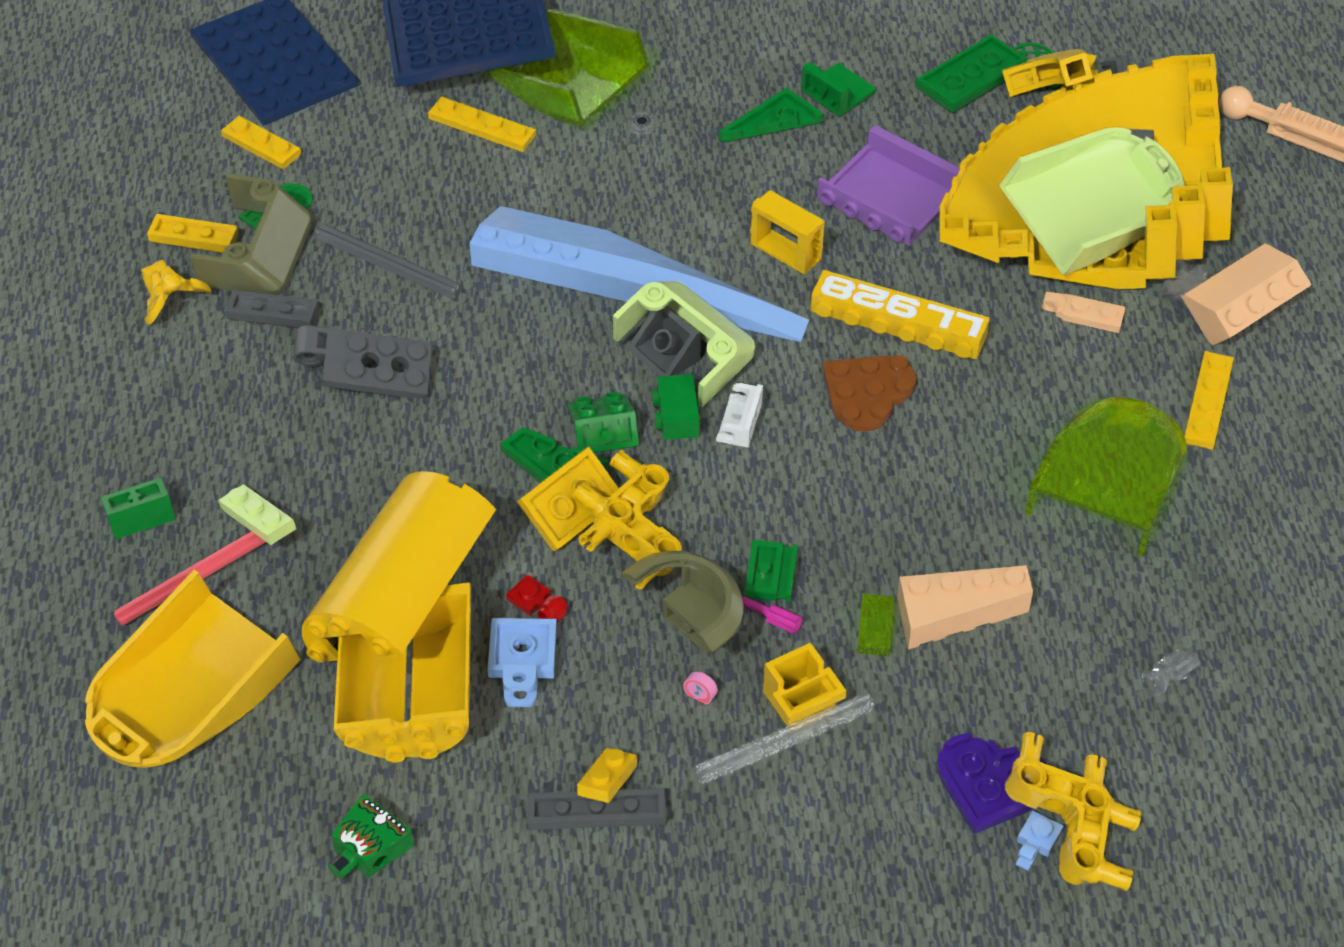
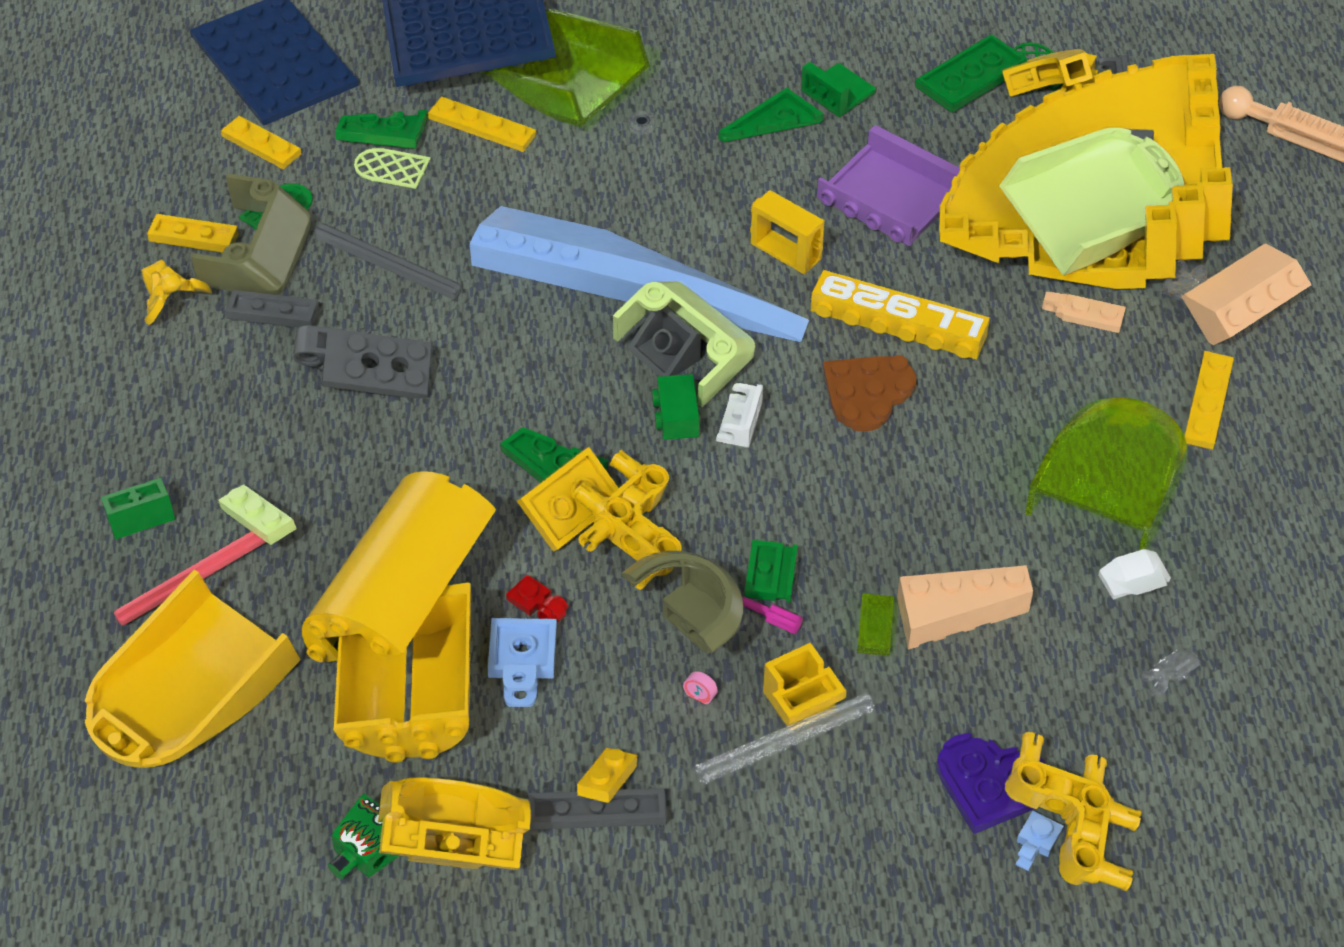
(390, 131): none -> green wing
(420, 173): none -> yellowish green window
(452, 823): none -> yellow piece
(604, 422): green bracket -> none
(1134, 574): none -> white slope

